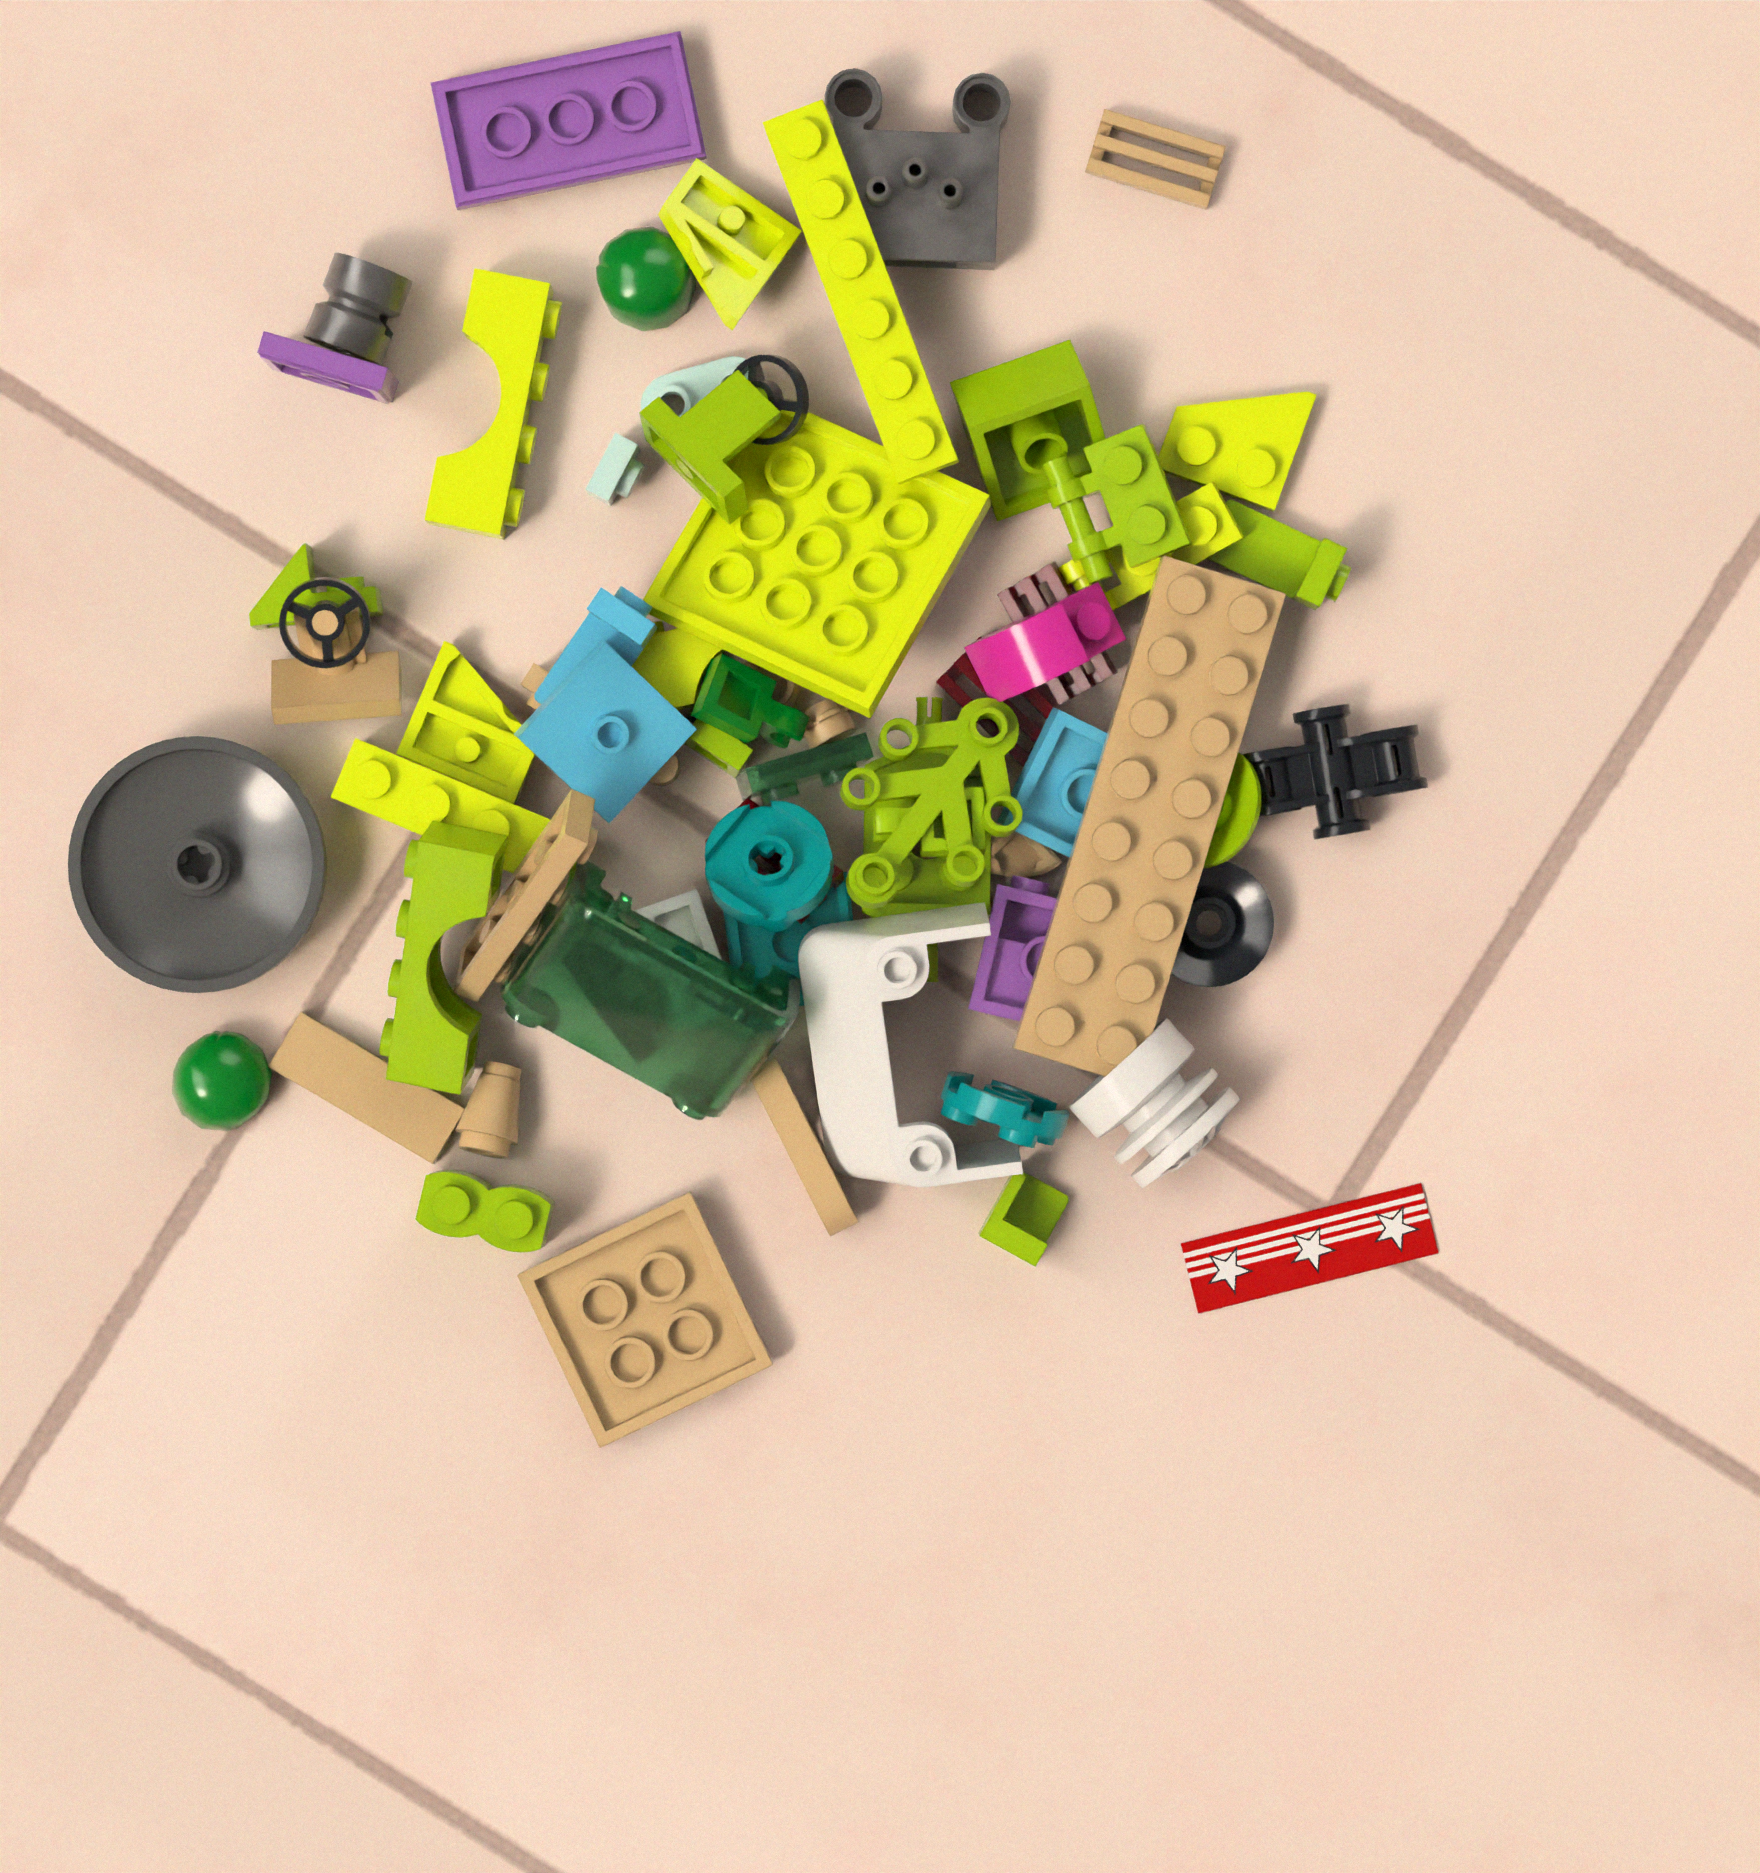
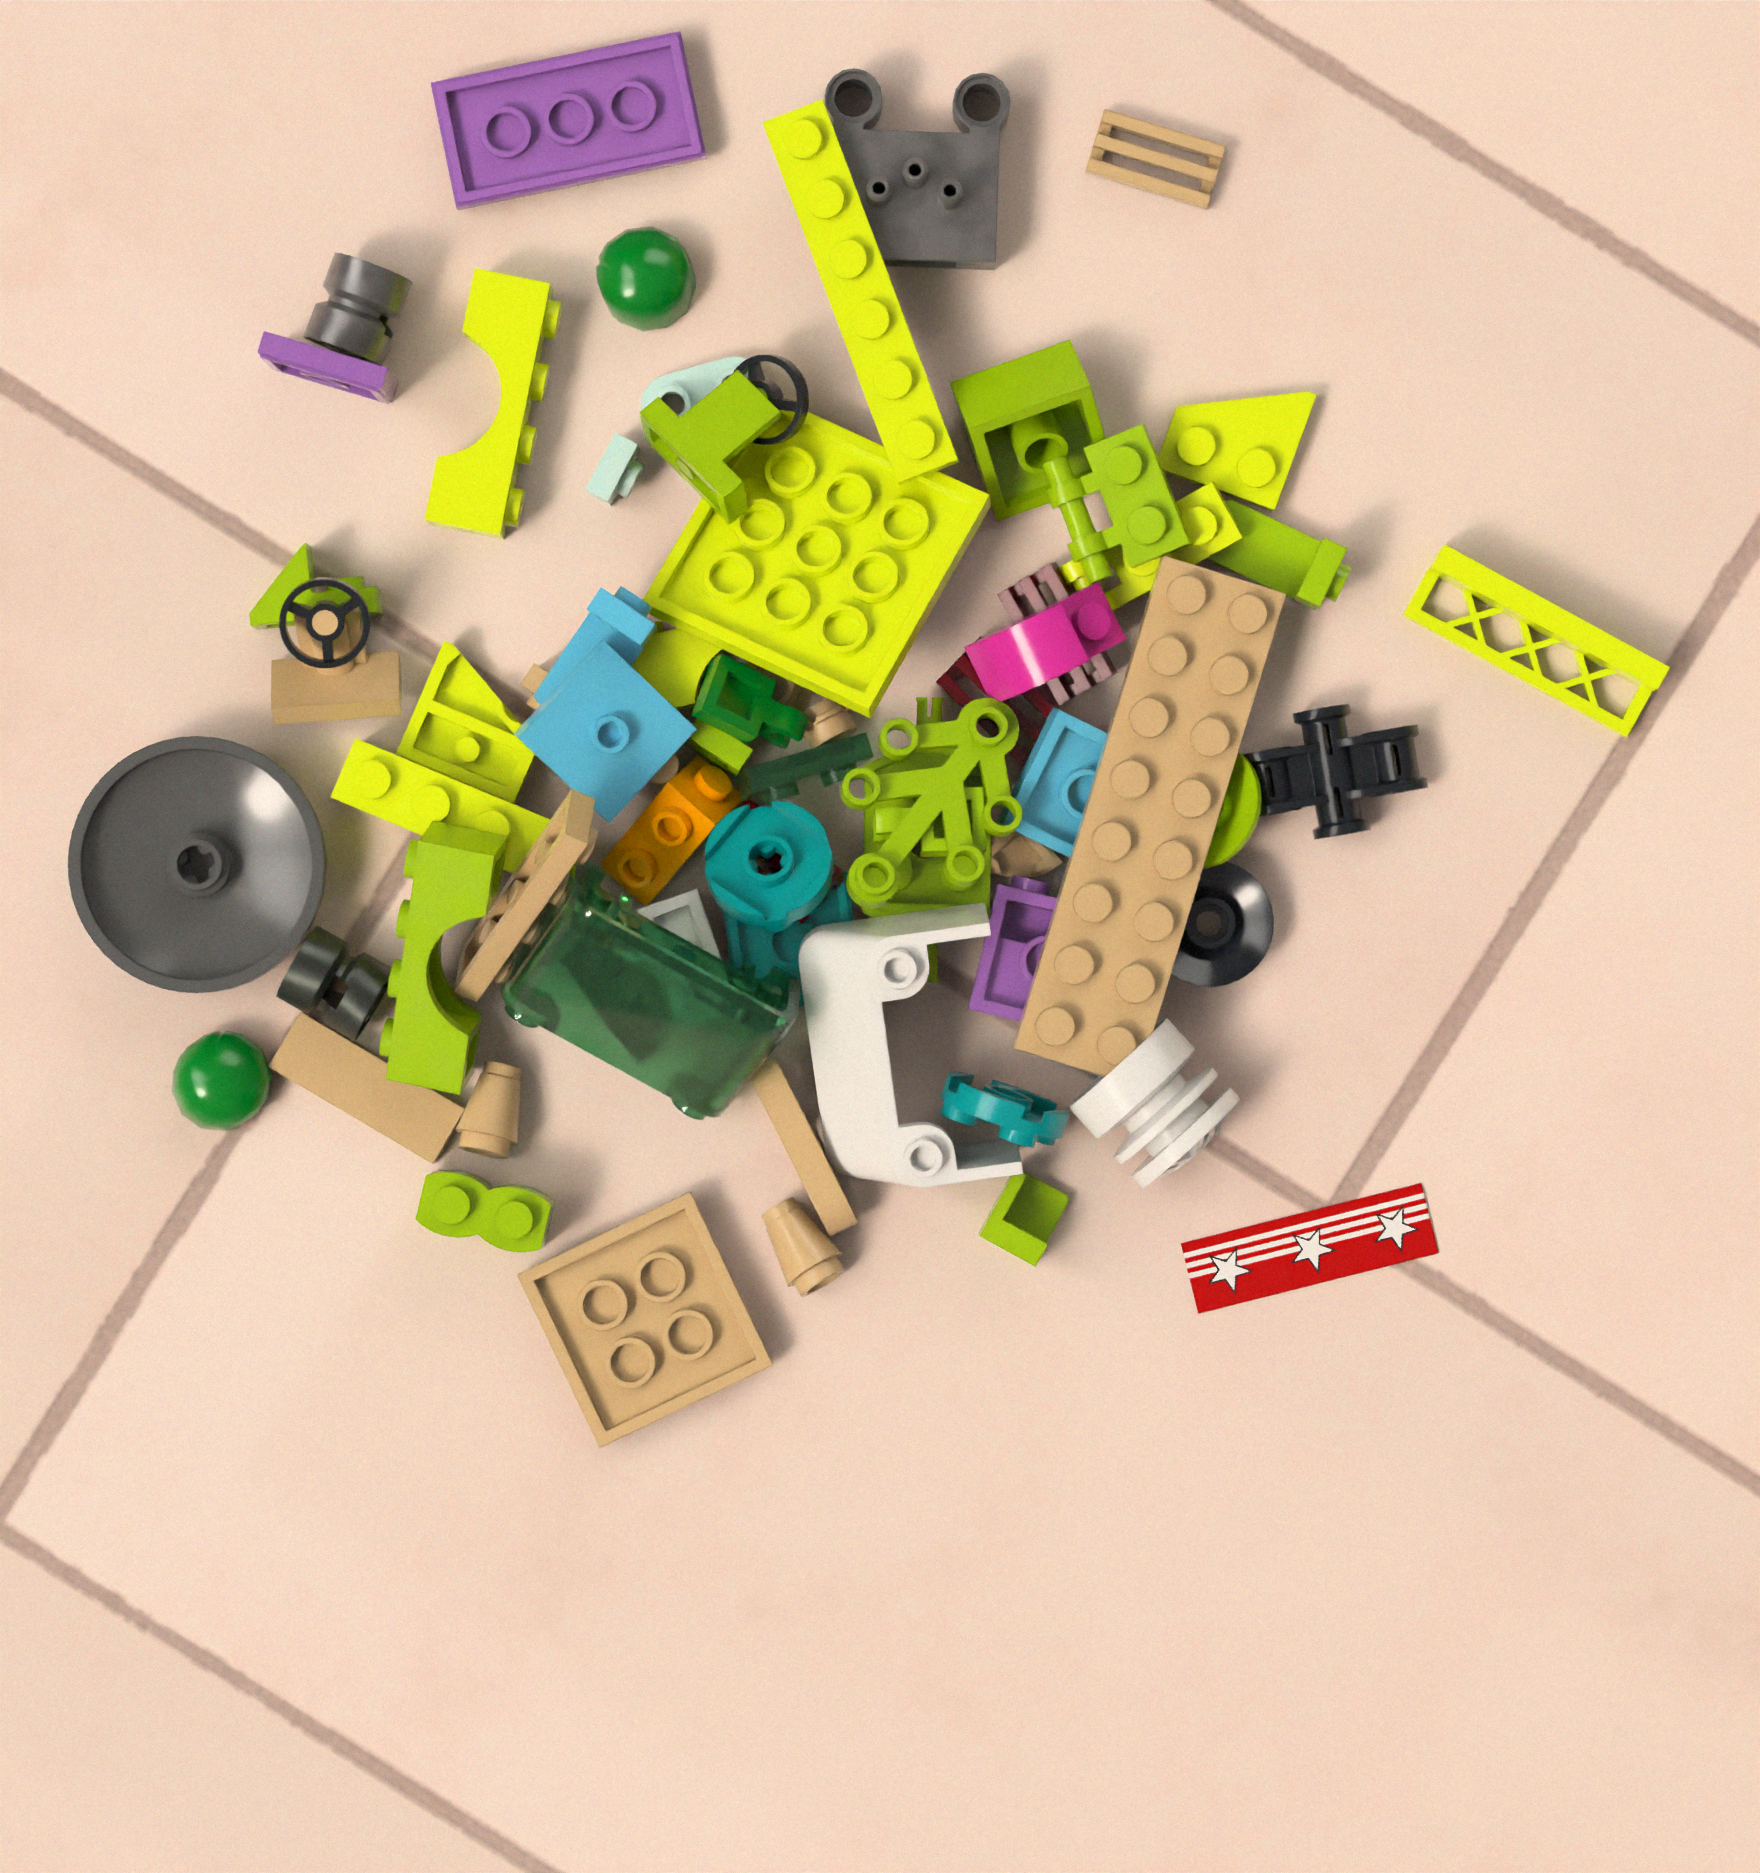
(315, 972): none -> pearl dark grey wheel
(671, 829): none -> light orange bracket
(726, 238): neon yellow wing -> none
(802, 1248): none -> tan cone
(1545, 618): none -> neon yellow fence

